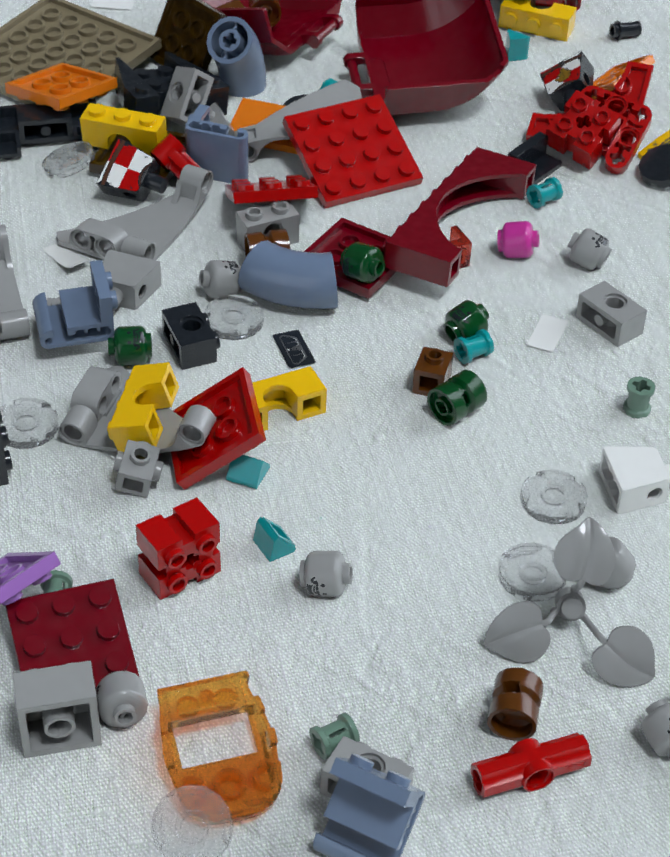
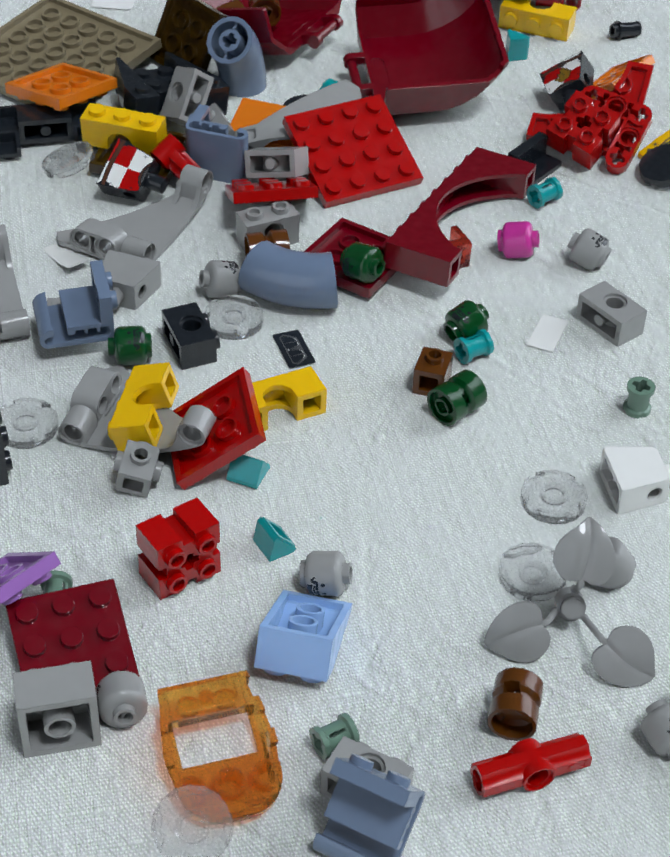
(276, 162): none -> light grey brick
(302, 636): none -> light blue slope

